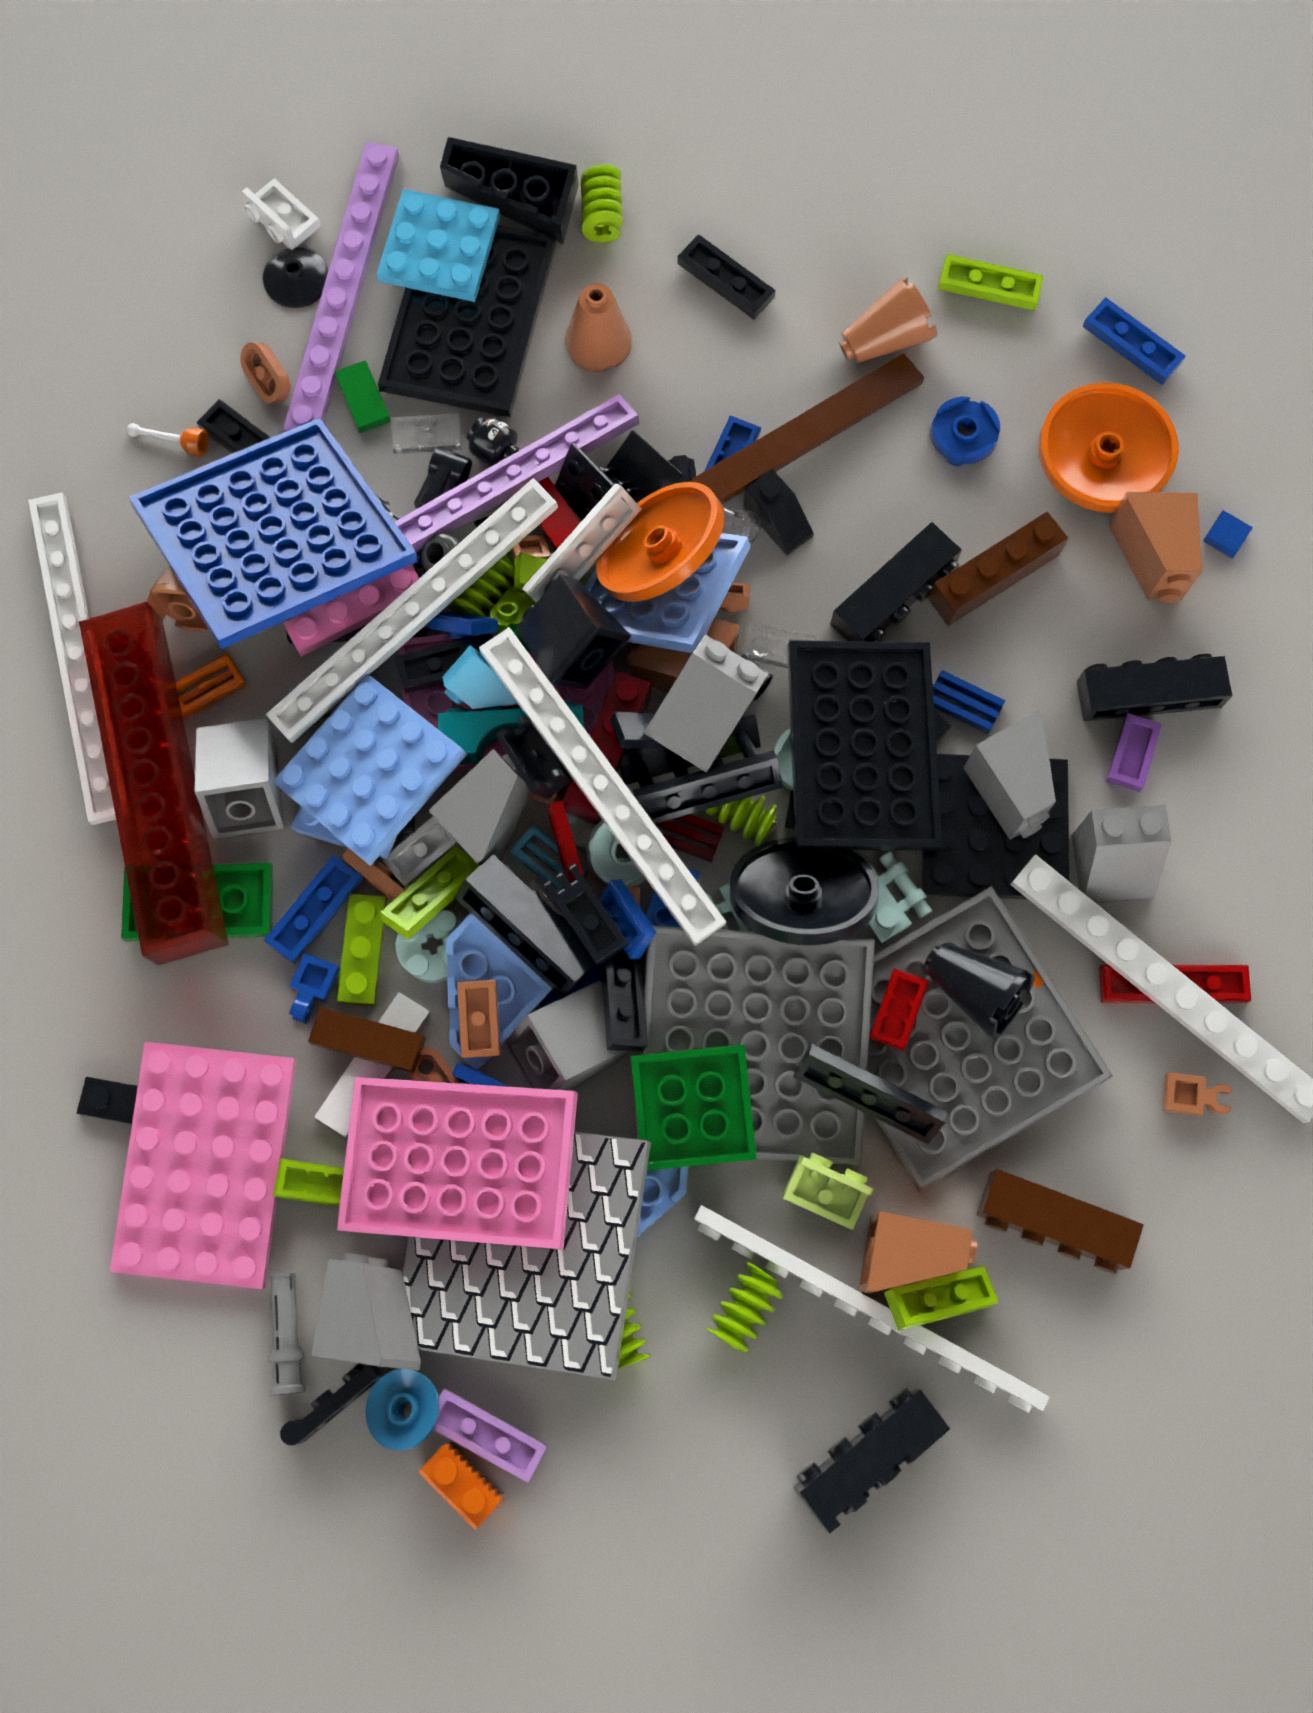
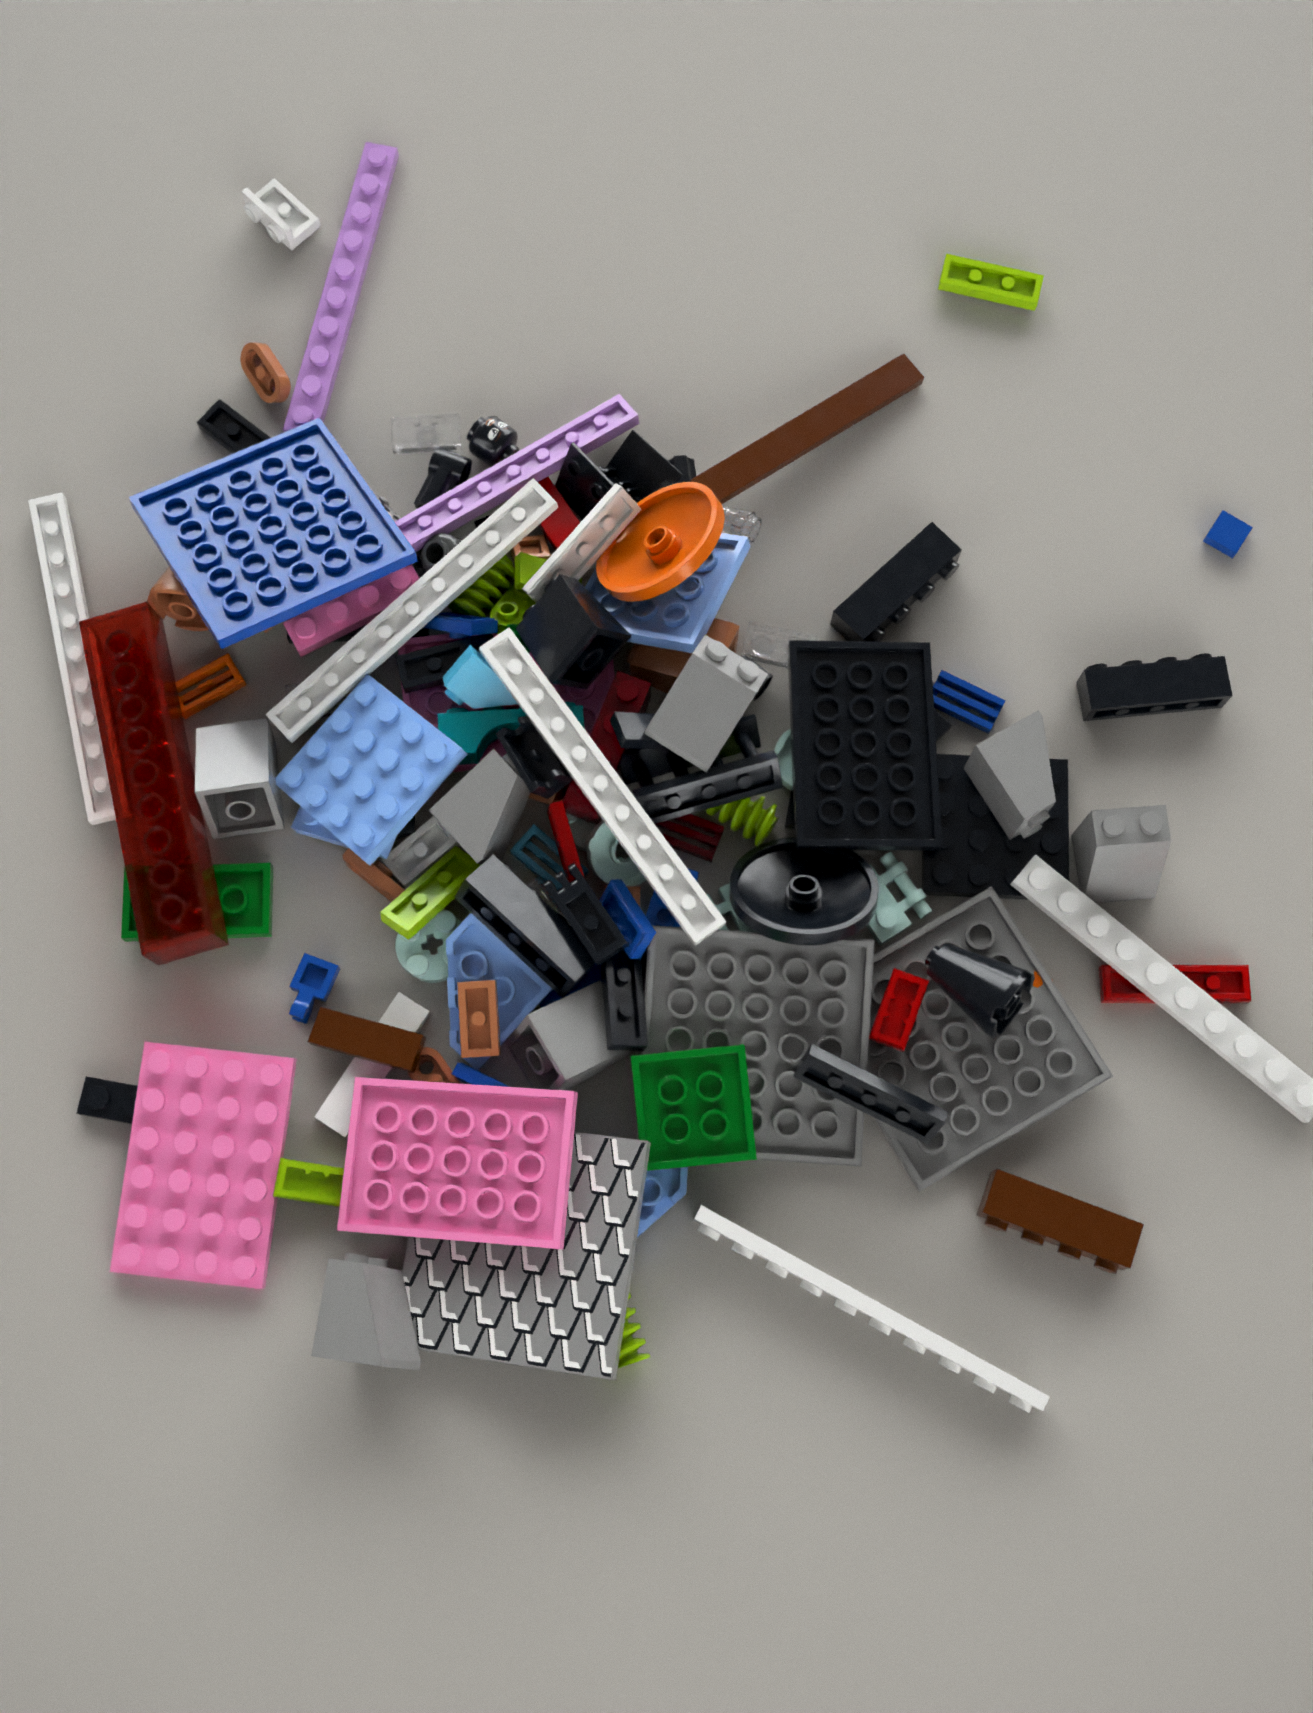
(192, 440): orange hinge -> none
(285, 1353): light grey pin -> none
(297, 288): black dish -> none
(313, 909): blue plate -> none
(330, 1404): black plate -> none
(362, 396): green tile -> none
(362, 950): lime plate -> none
(387, 1404): dark azure dish -> none
(438, 245): medium azure plate -> none
(461, 1485): orange brick -> none
(468, 349): black plate -> none
(488, 1436): lavender plate -> none
(520, 185): black wedge -> none
(597, 330): nougat cone -> none
(601, 203): lime piece -> none
(726, 276): black plate -> none
(734, 437): blue plate -> none
(736, 598): nougat plate -> none
(746, 1308): lime piece -> none
(779, 511): black slope -> none
(827, 1191): yellowish green bracket -> none
(870, 1457): black wedge -> none
(889, 324): nougat cone -> none
(911, 1251): nougat slope -> none
(941, 1297): lime plate -> none
(961, 448): blue plate -> none
(997, 568): reddish brown brick -> none
(1107, 443): orange dish -> none
(1133, 341): blue plate -> none
(1133, 752): medium lavender tile -> none
(1160, 541): nougat slope -> none
(1189, 1095): nougat plate -> none

